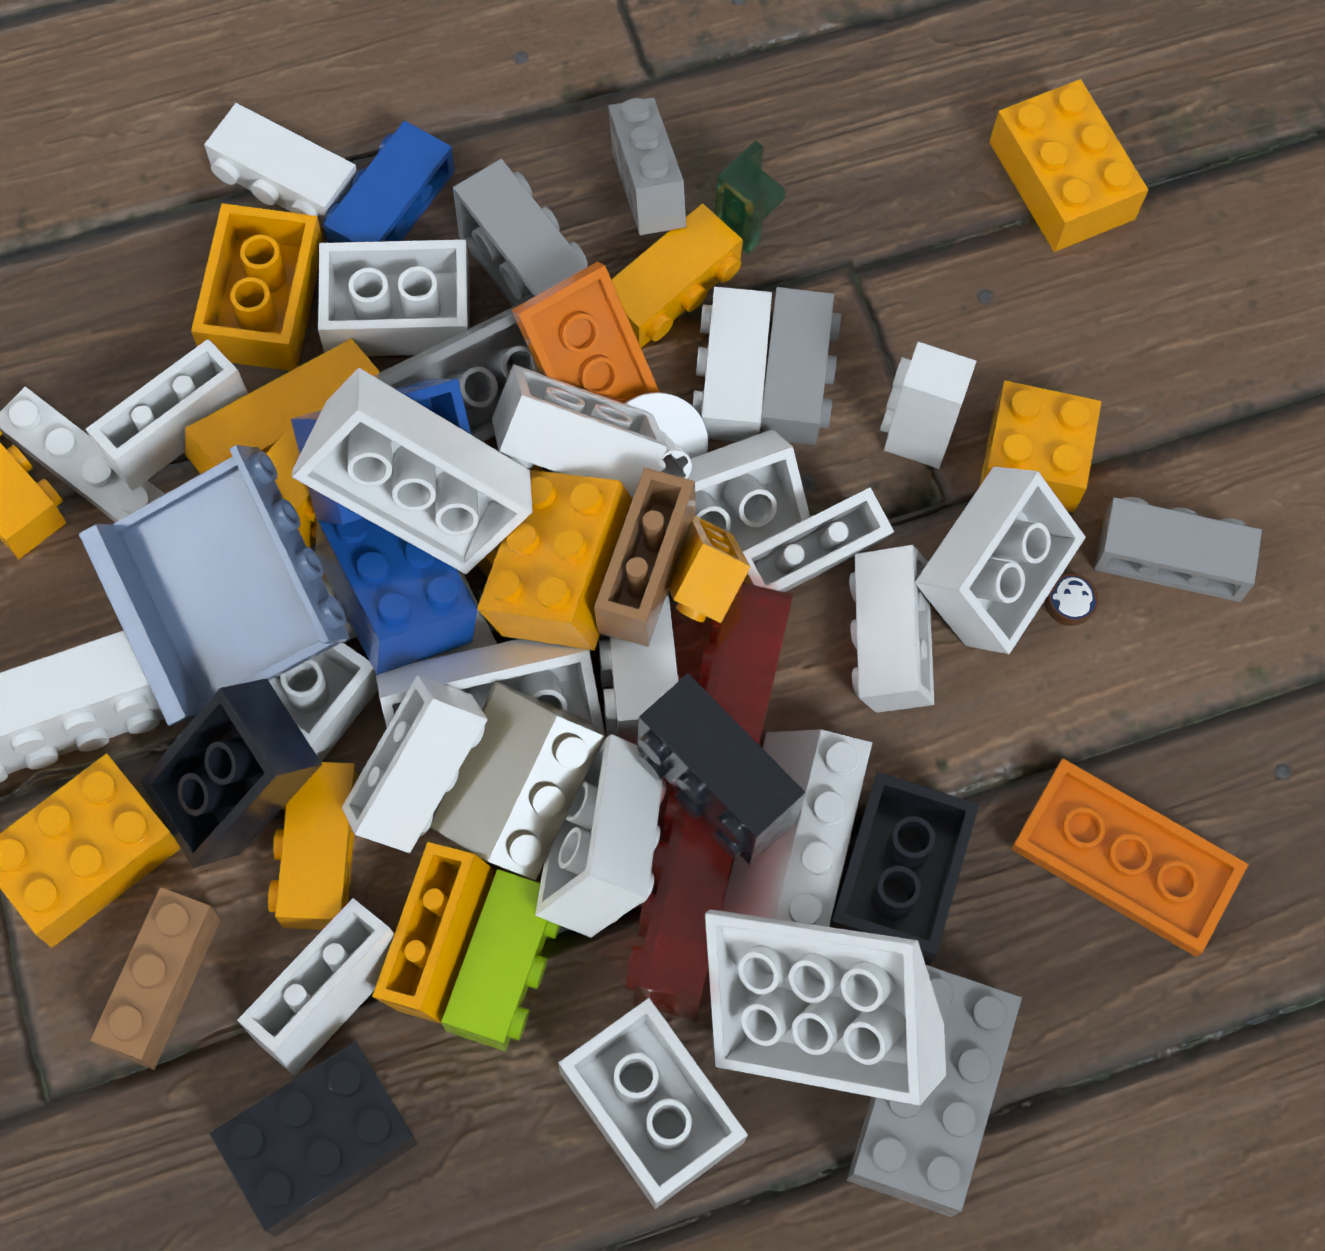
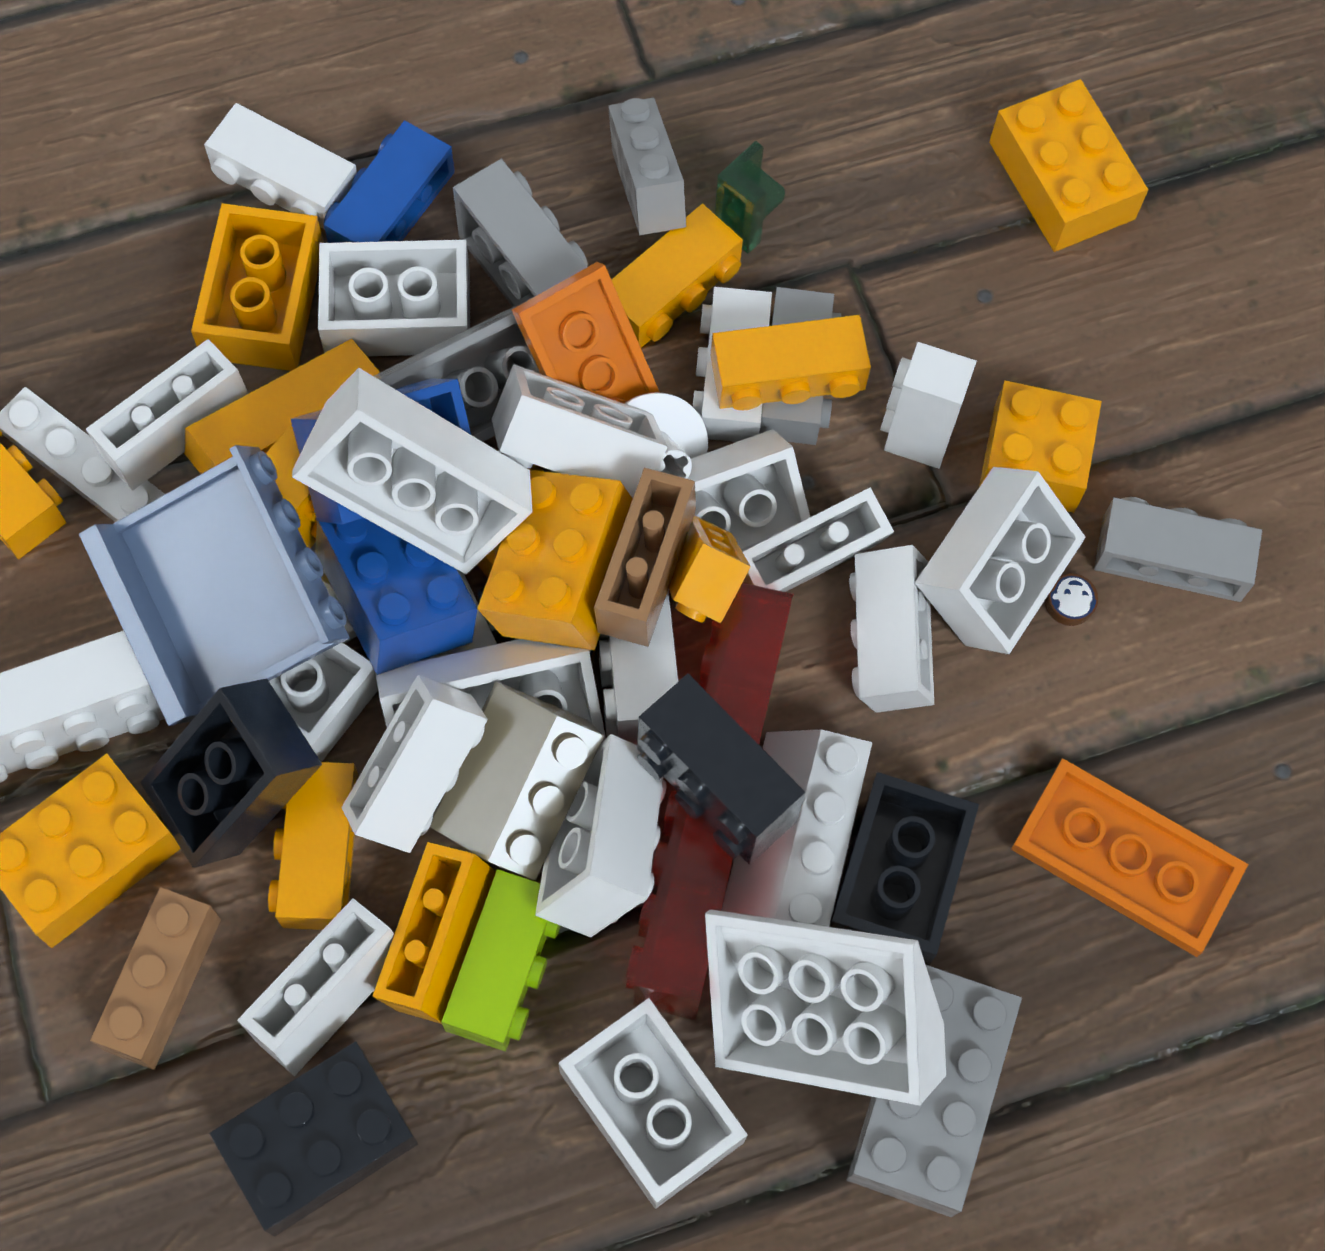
(790, 362): none -> light orange brick

